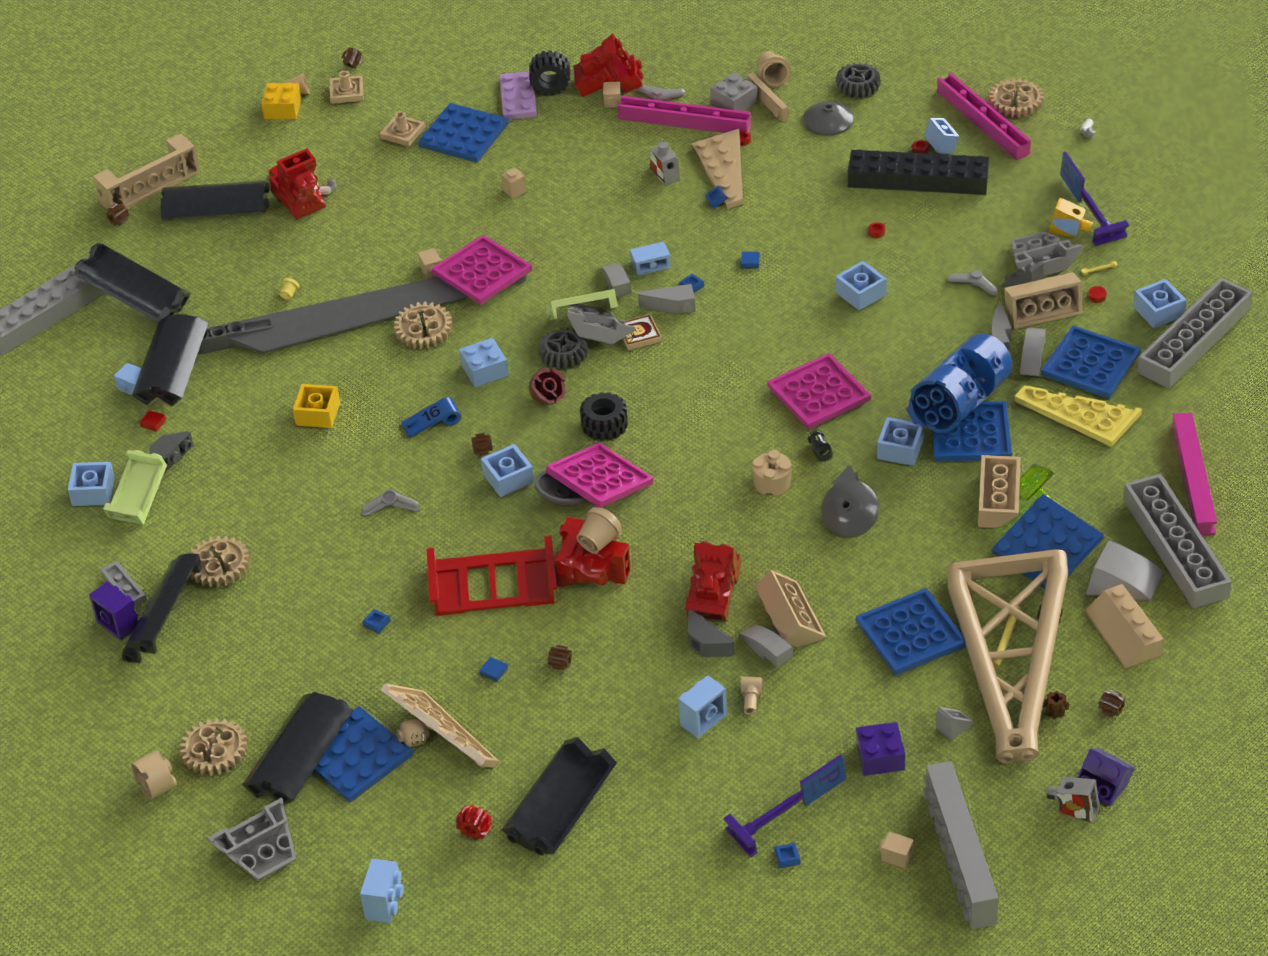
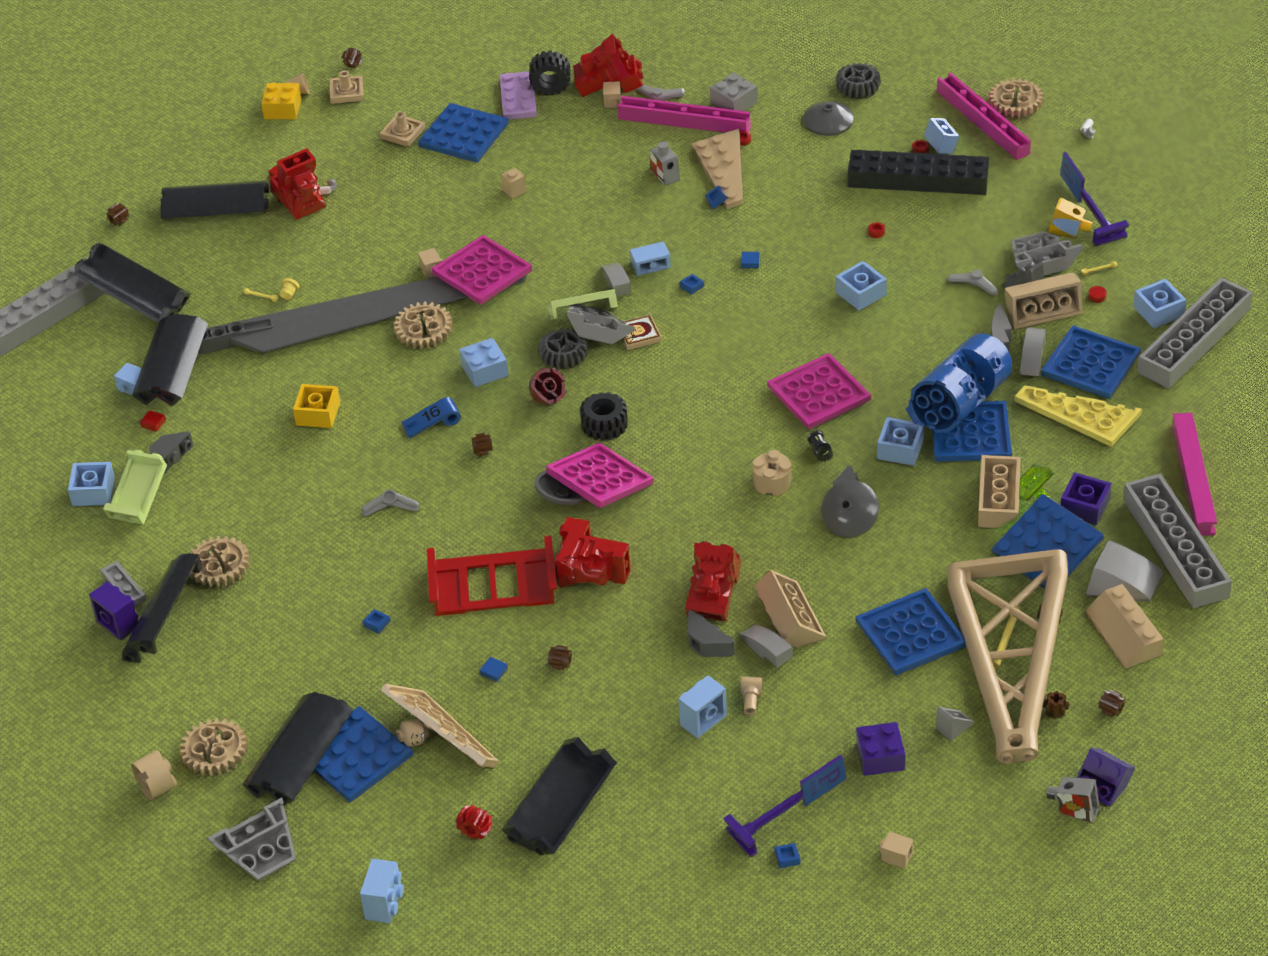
(150, 179): tan plate -> none
(274, 298): none -> light yellow hinge
(507, 470): light blue brick -> none
(599, 529): tan piece -> none
(671, 299): light grey slope -> none
(769, 99): tan plate -> none
(772, 69): tan piece -> none
(961, 845): light grey brick -> none
(1086, 497): none -> dark purple brick

